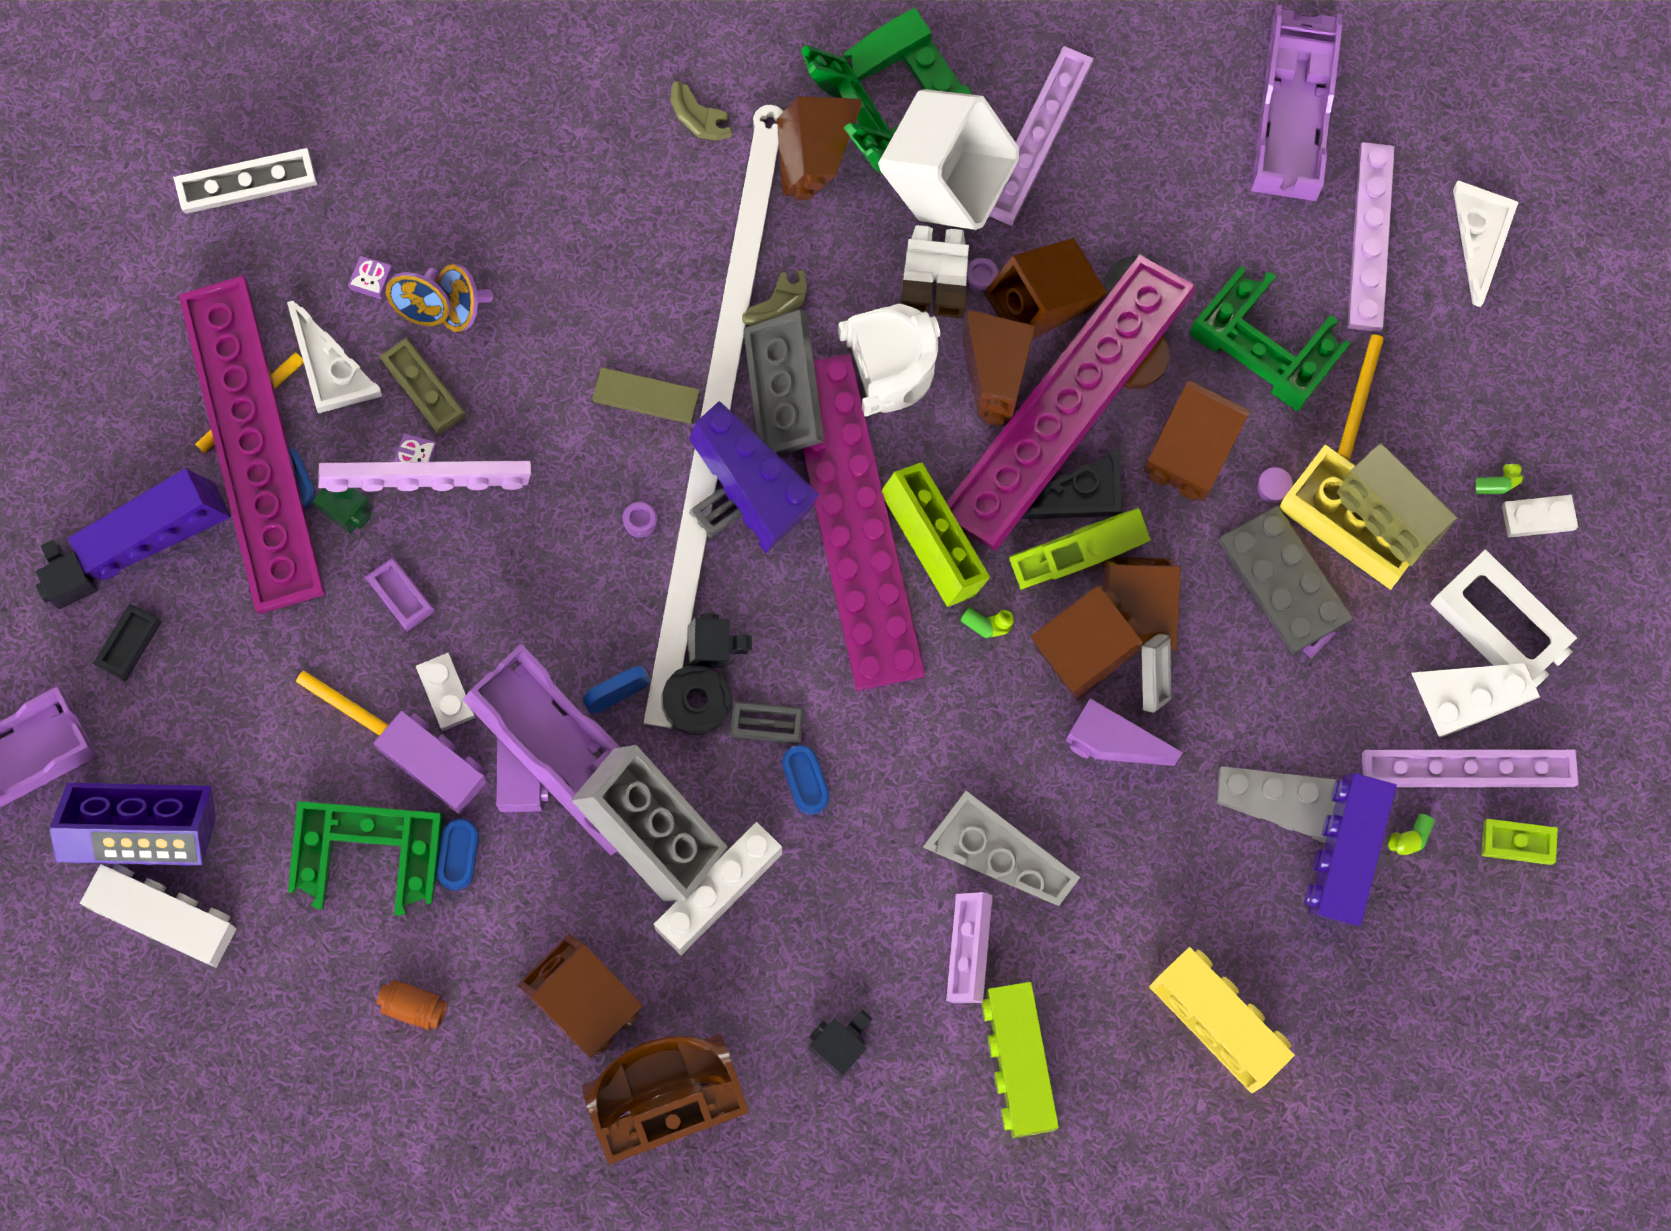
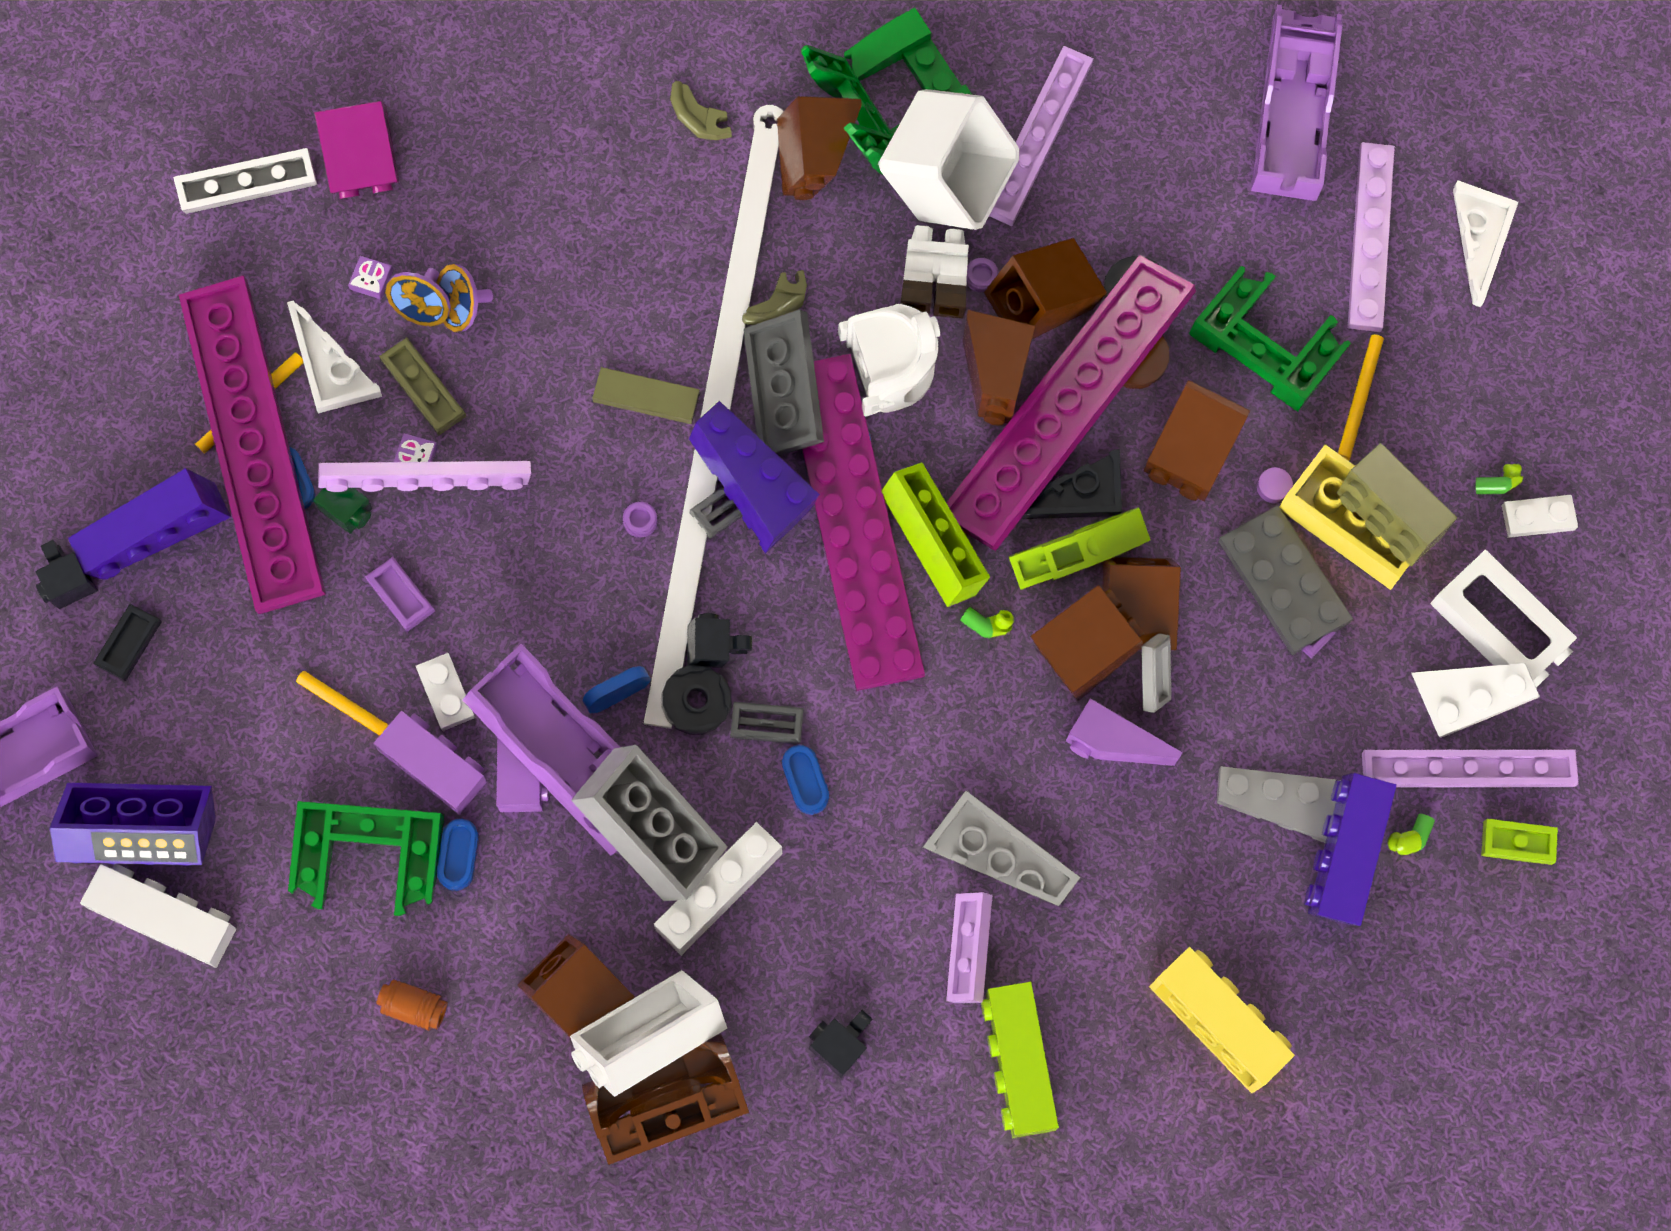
(357, 149): none -> magenta slope
(647, 1033): none -> white piece

